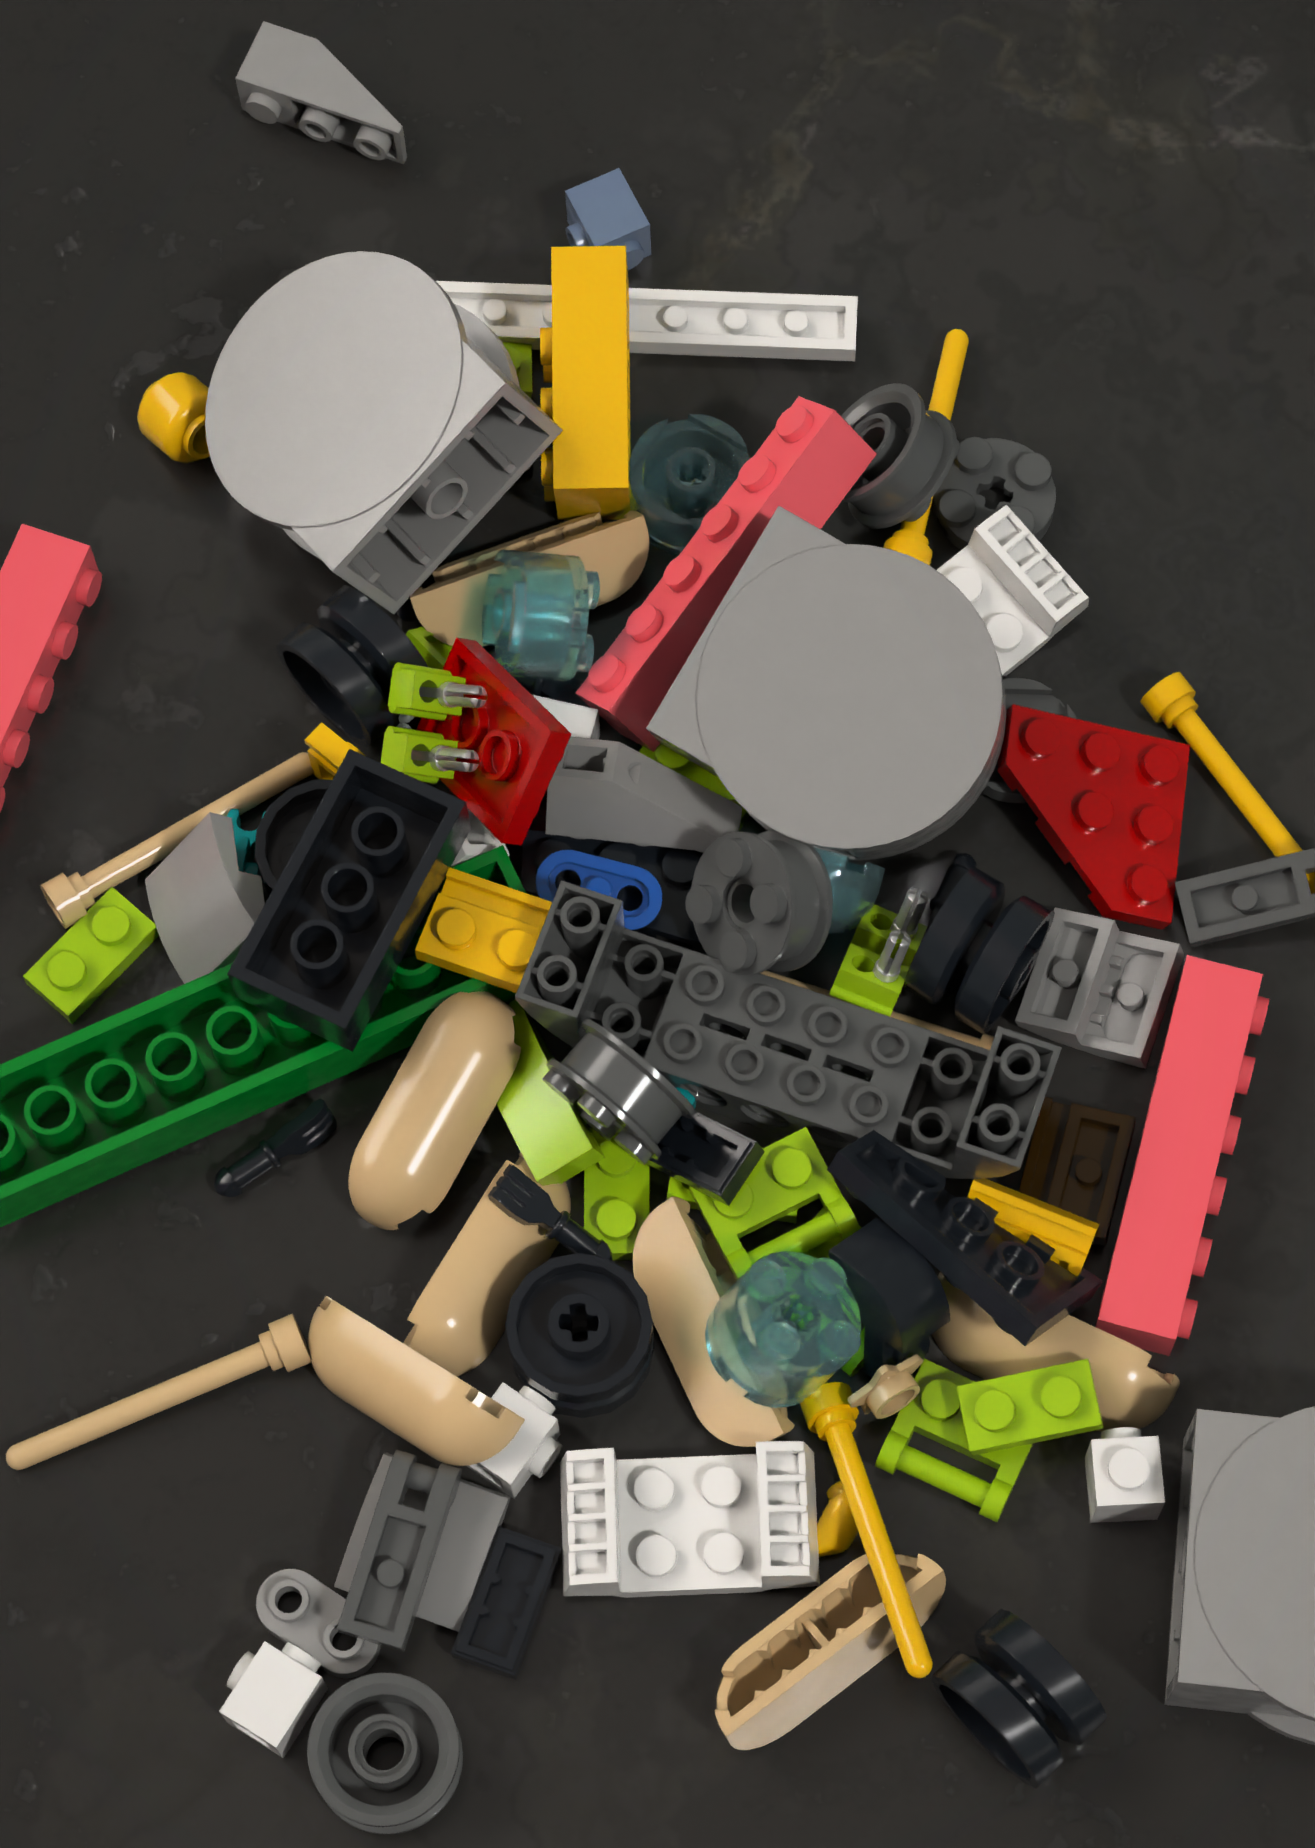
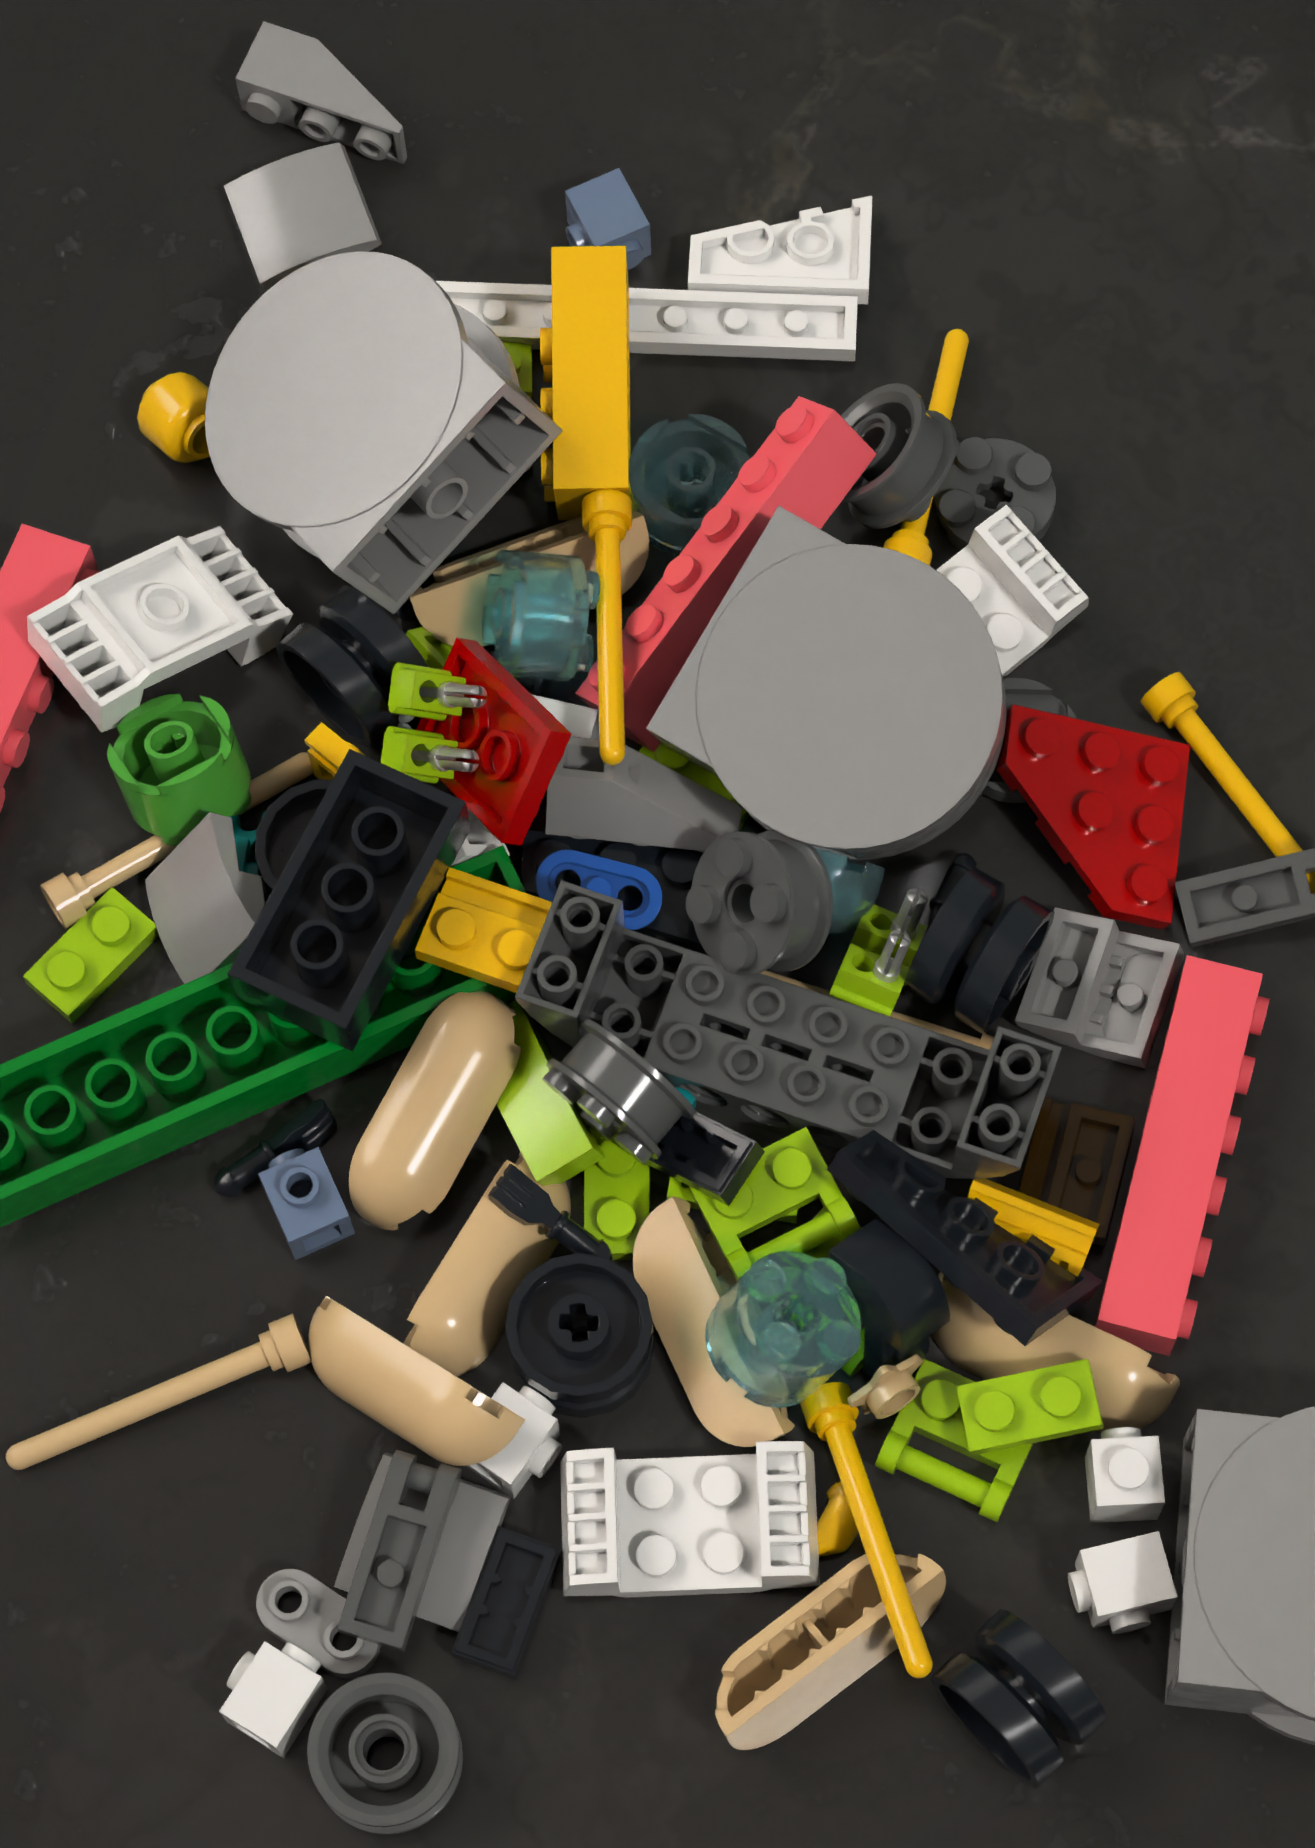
(155, 620): none -> white plate
(179, 765): none -> bright green brick
(301, 211): none -> light grey slope
(306, 1201): none -> sand blue brick
(607, 519): none -> yellow piece
(793, 257): none -> white wing
(1123, 1583): none -> white brick

